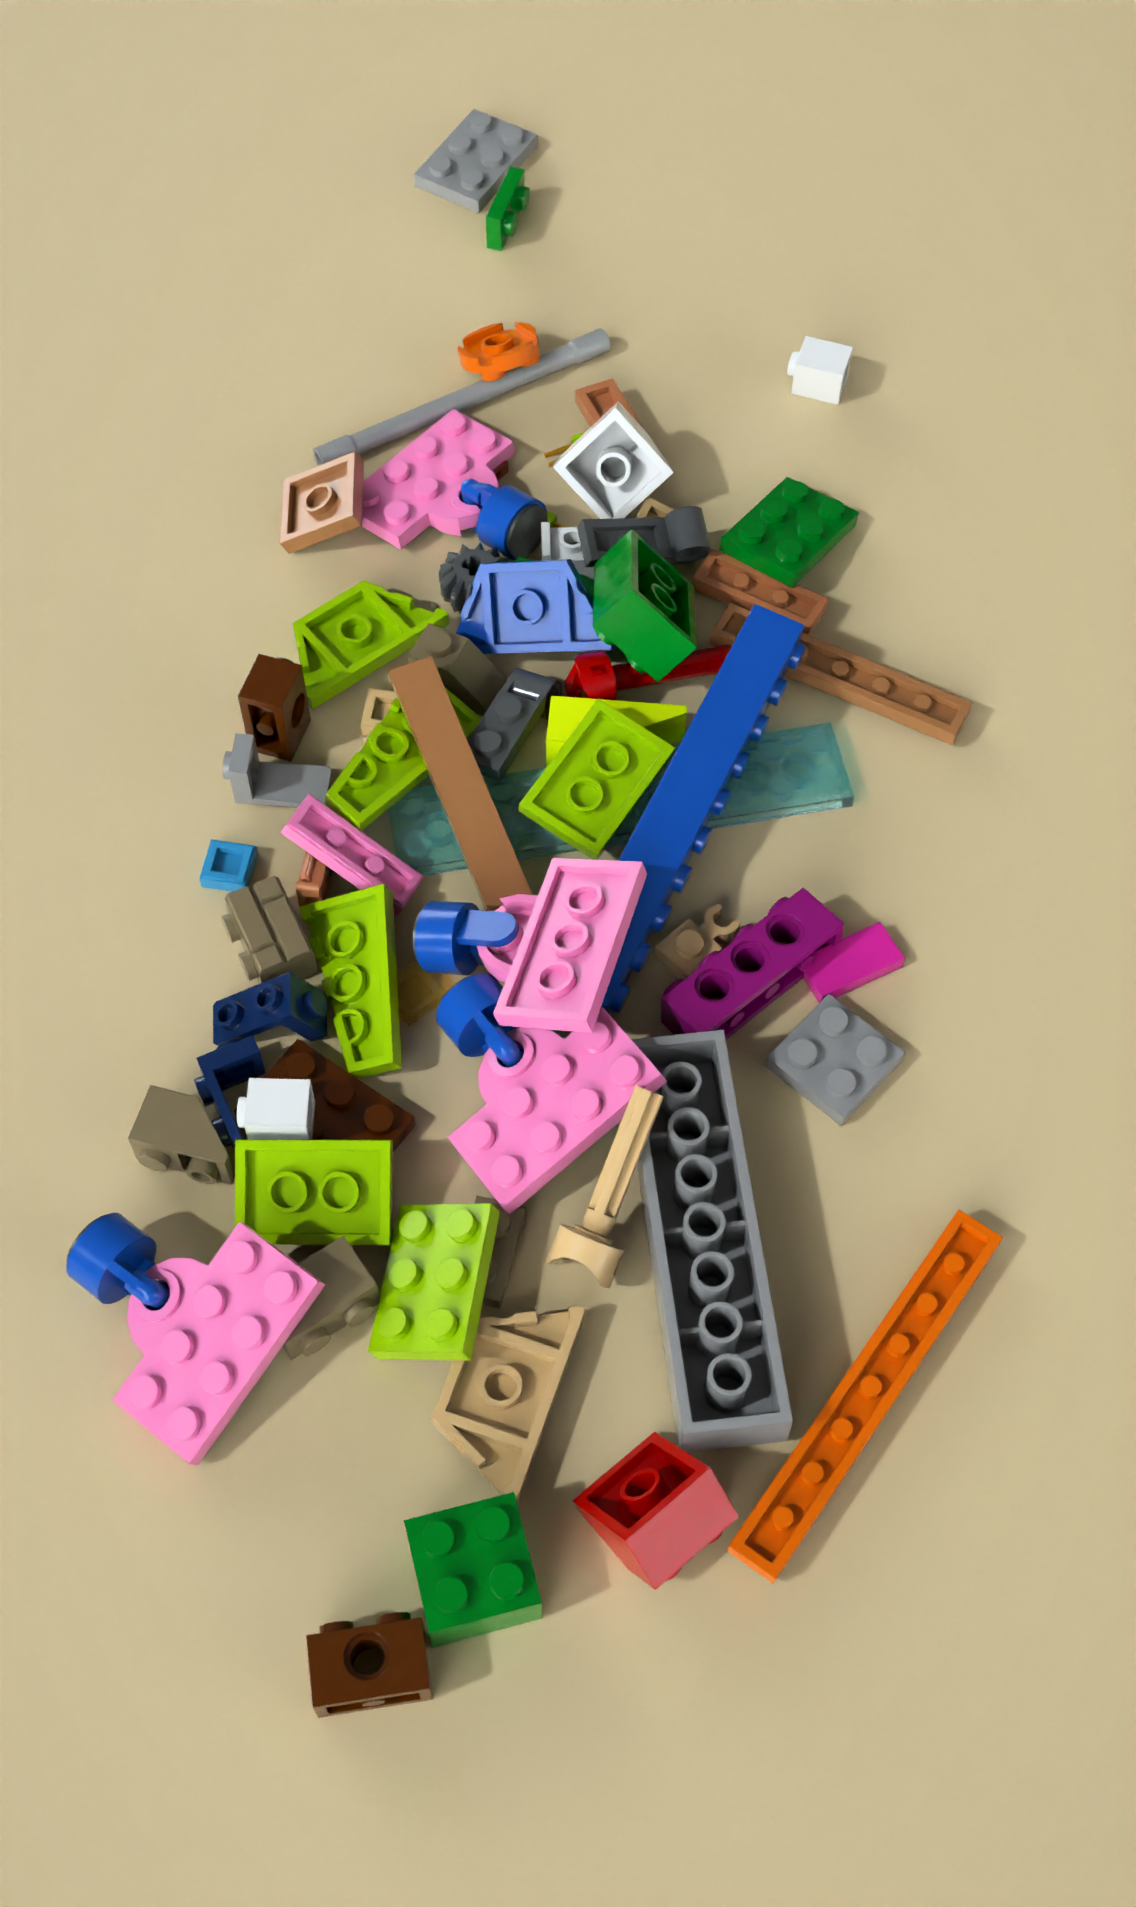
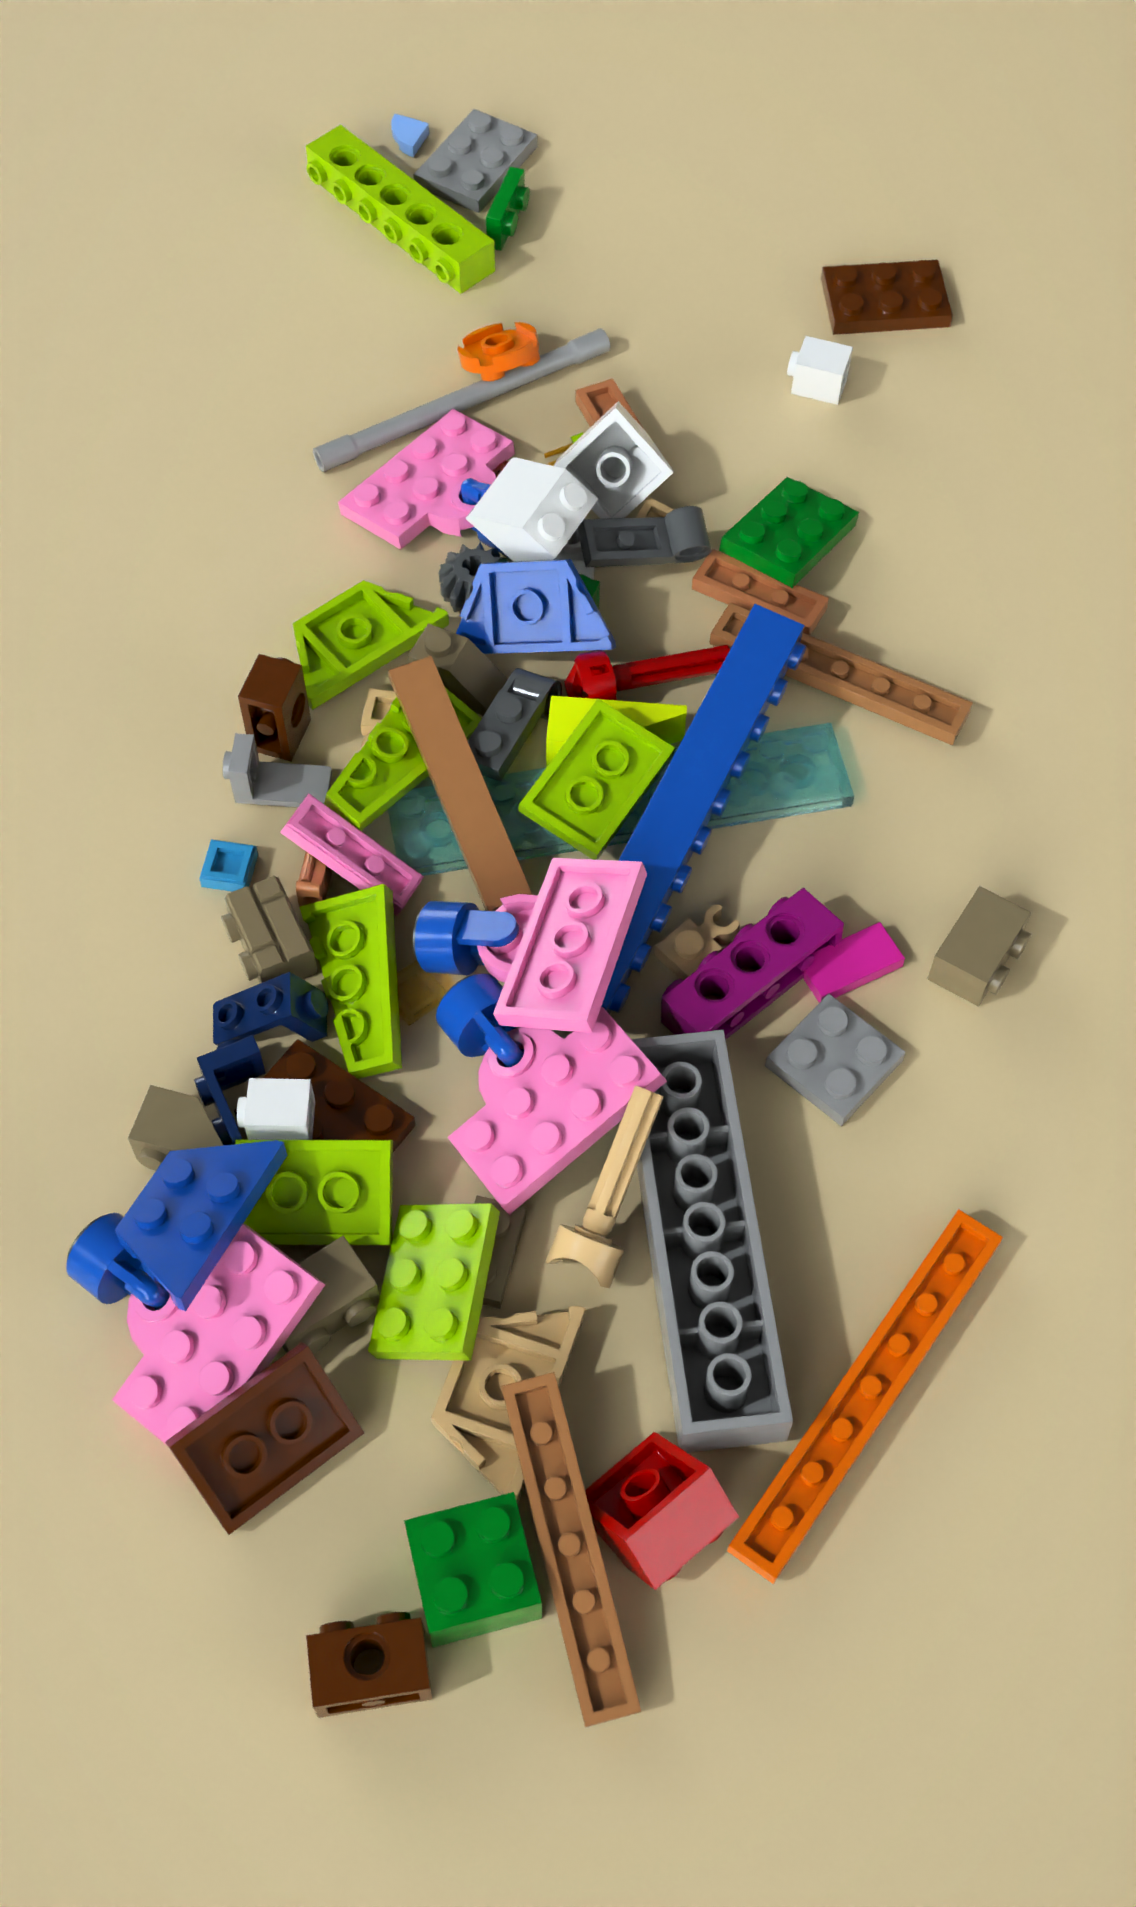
(195, 1211): none -> blue wing
(265, 1437): none -> reddish brown plate
(322, 502): medium nougat plate -> none
(401, 209): none -> lime brick
(409, 133): none -> light blue tile
(531, 510): none -> white slope
(571, 1551): none -> medium nougat plate
(644, 607): green brick -> none
(886, 297): none -> reddish brown plate
(979, 946): none -> dark tan brick

